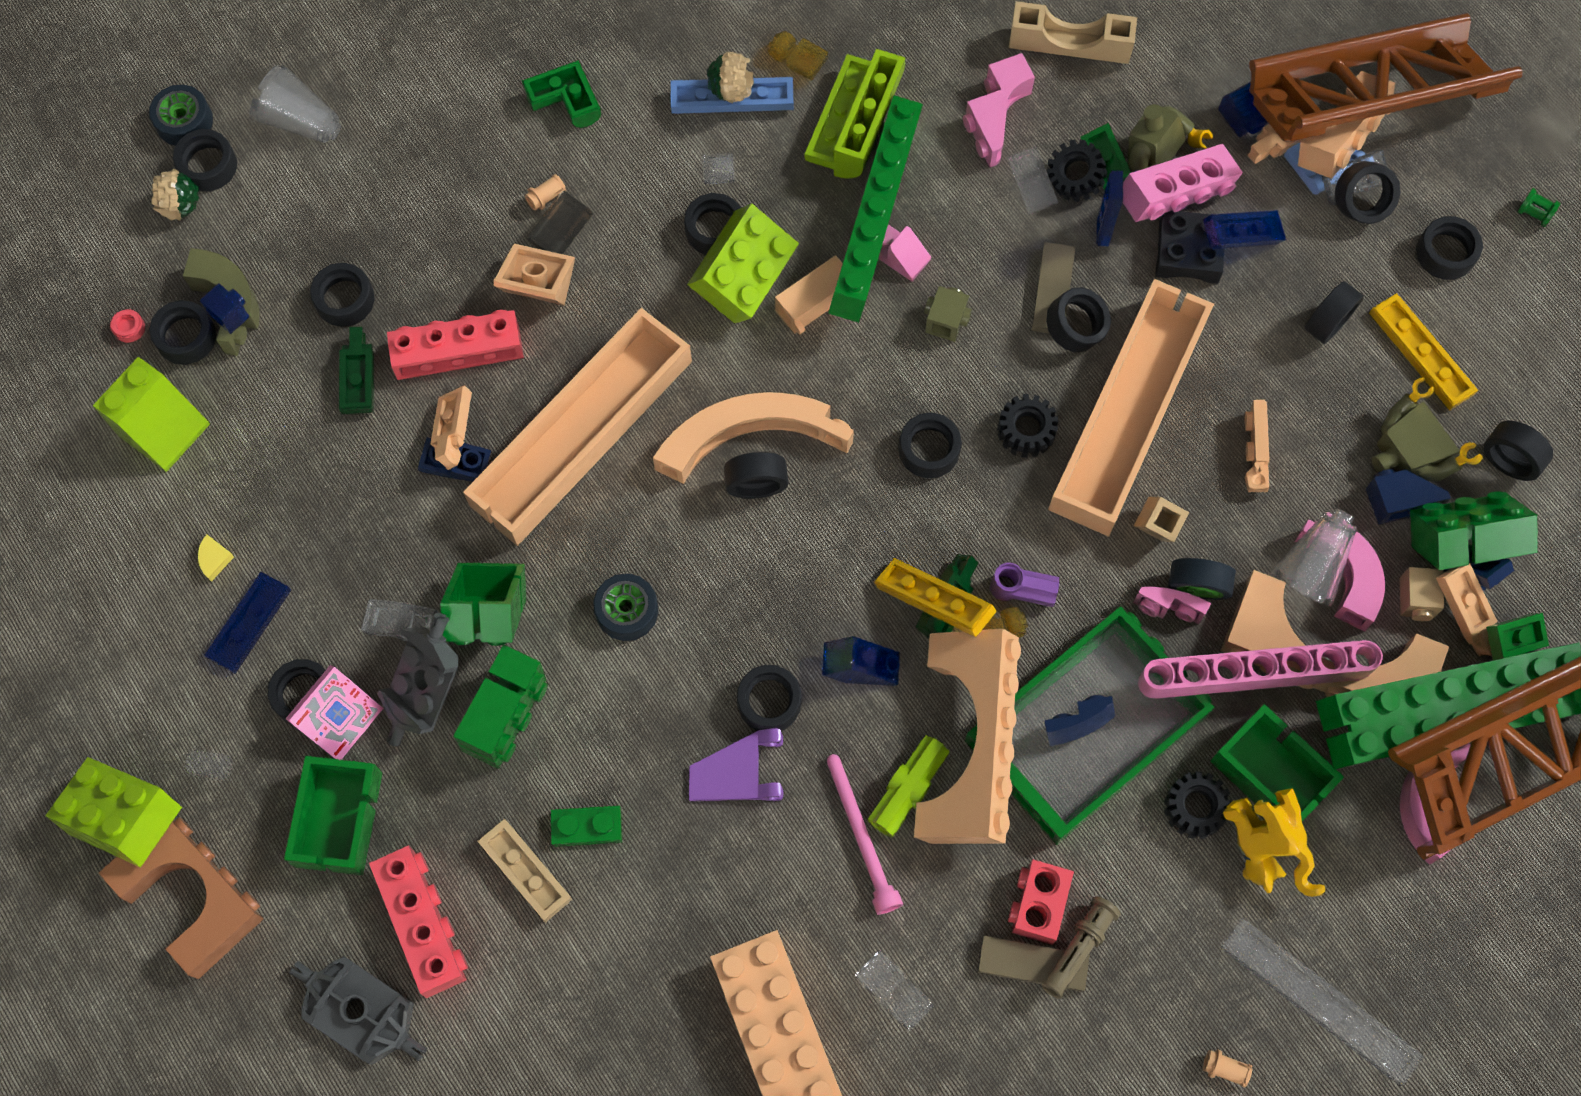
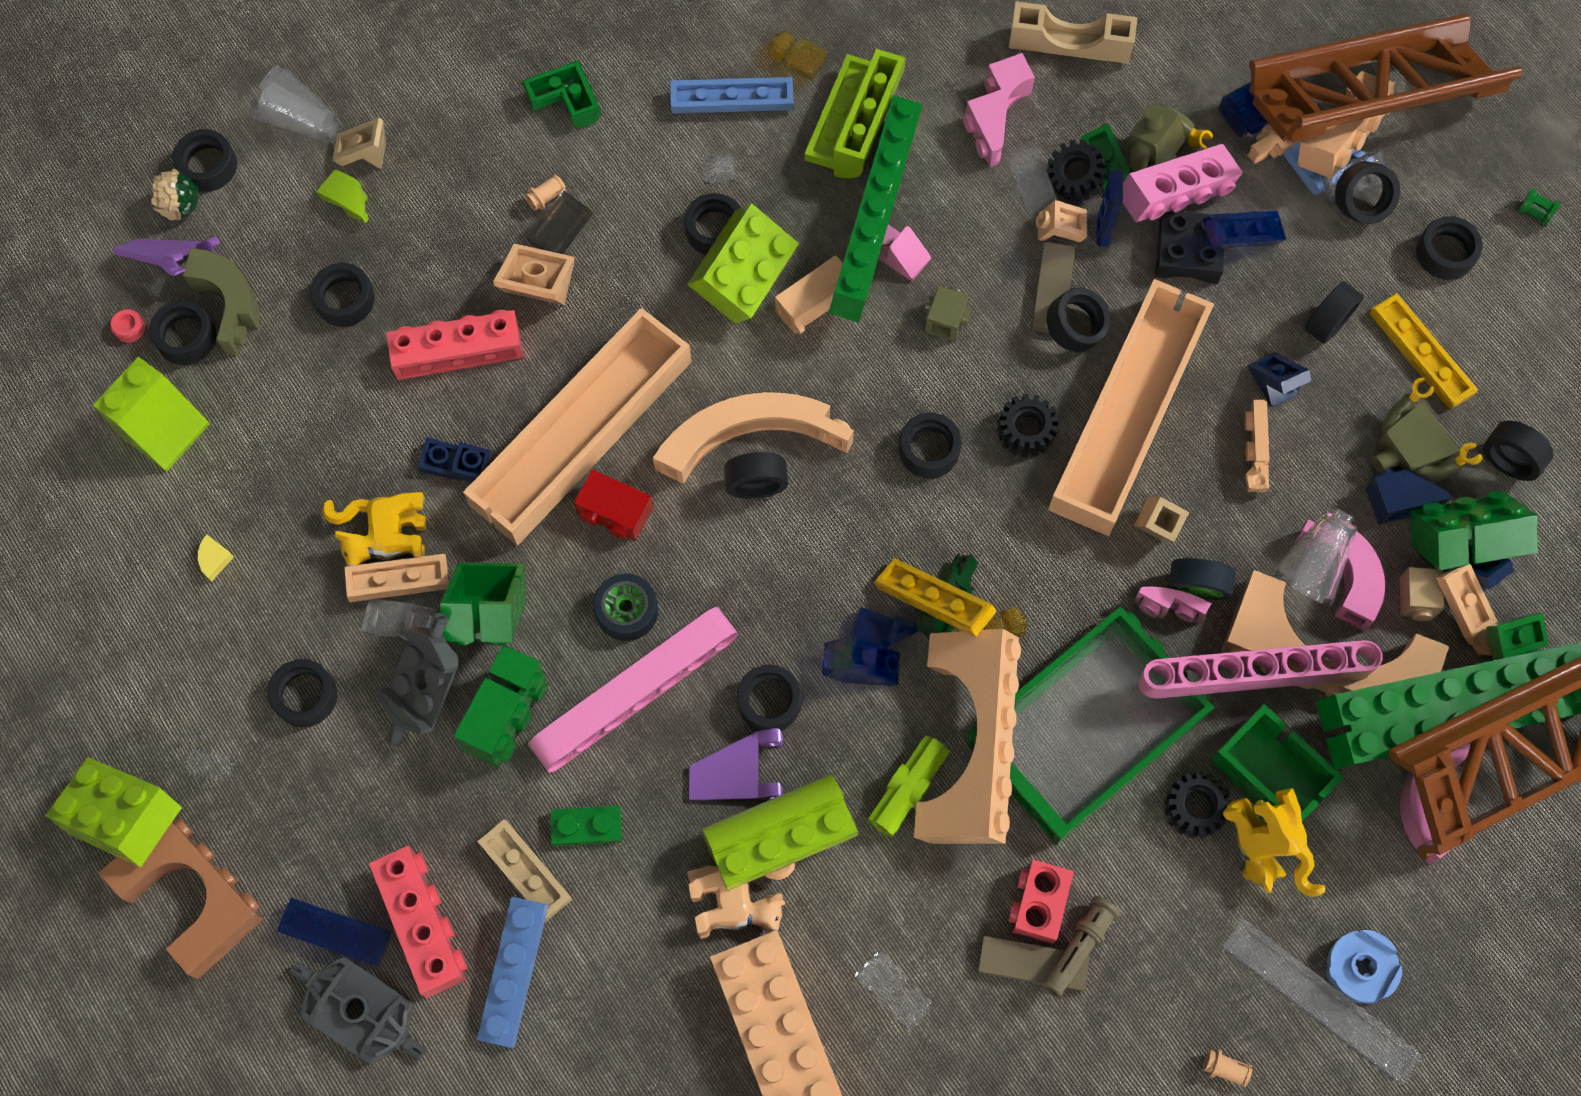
(163, 252): none -> medium lavender flag
(179, 101): wheel -> none
(225, 307): clear blue plate -> none
(247, 622): clear blue tile -> none
(333, 815): green piece -> none
(334, 713): bright pink tile -> none
(334, 932): none -> clear blue plate
(345, 193): none -> lime slope
(356, 374): dark green hinge -> none
(361, 142): none -> tan slope
(385, 526): none -> yellow animal
(396, 577): none -> light nougat plate
(450, 426): light nougat hinge -> none
(512, 972): none -> medium blue plate
(613, 506): none -> red brick
(632, 689): none -> bright pink beam
(729, 77): tan piece -> none
(734, 906): none -> light nougat animal
(779, 832): none -> lime brick
(880, 628): none -> clear blue slope
(885, 897): bright pink piece -> none
(1028, 587): medium lavender piece -> none
(1063, 221): none -> light nougat bracket
(1093, 714): dark blue slope -> none
(1279, 377): none -> dark blue slope
(1383, 961): none -> light blue plate

